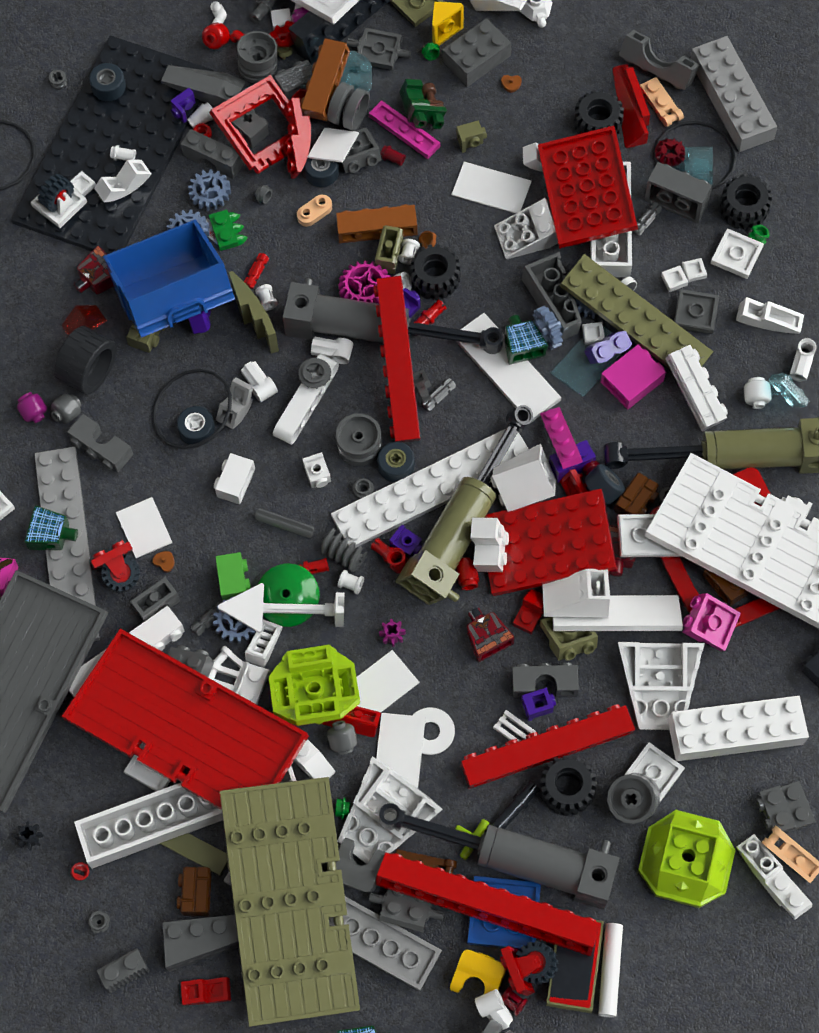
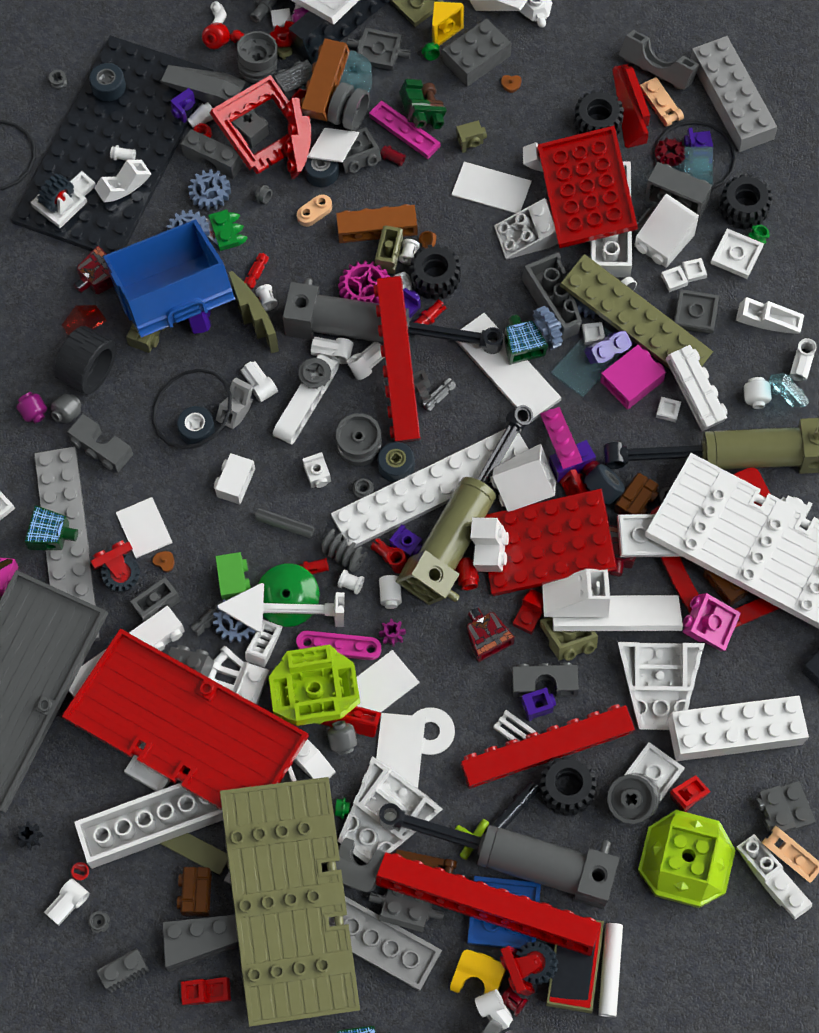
(71, 896): none -> white piece
(347, 645): none -> dark pink plate
(363, 362): none -> white piece
(390, 592): none -> white brick
(666, 231): none -> white slope
(668, 409): none -> white tile
(689, 793): none -> red slope
(697, 138): none -> dark purple bracket

